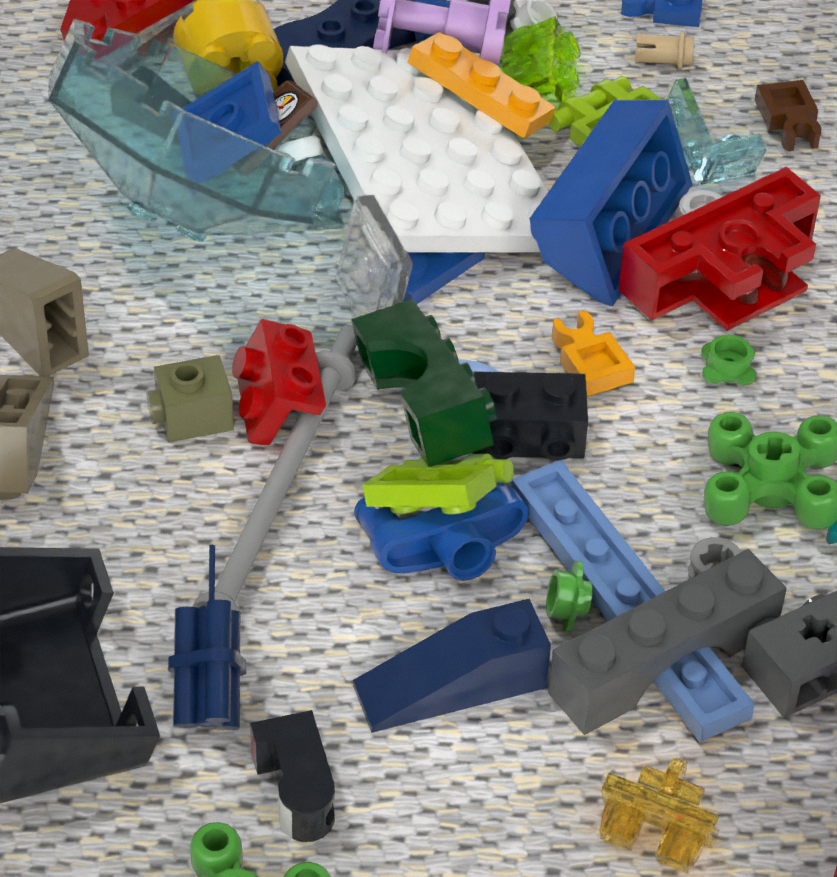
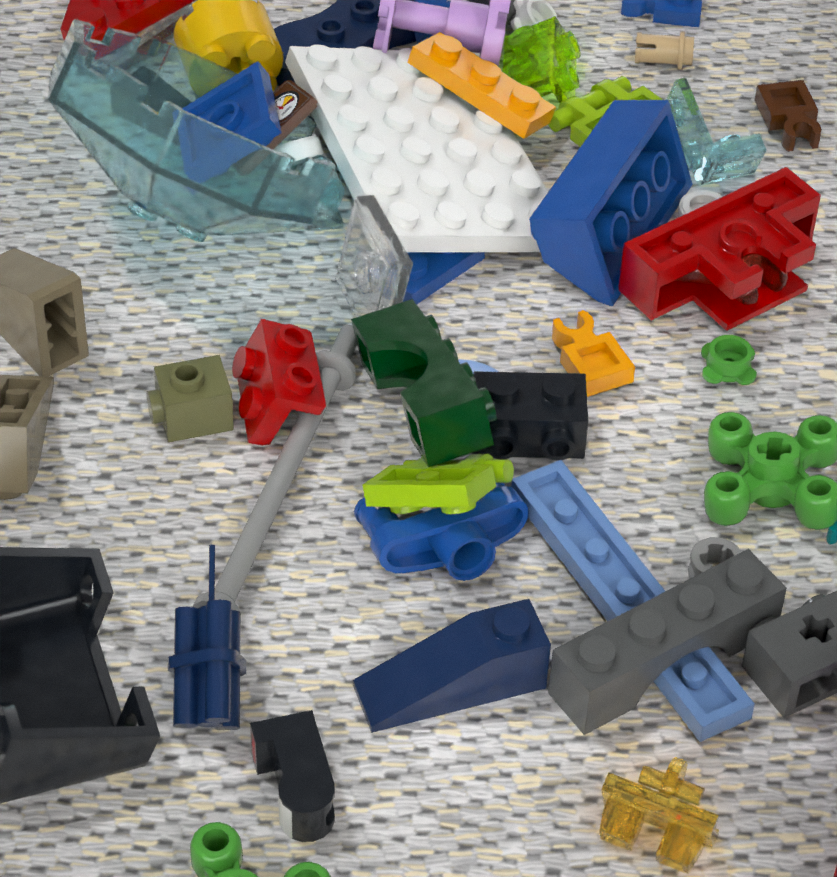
(568, 595): bright green plate -> none

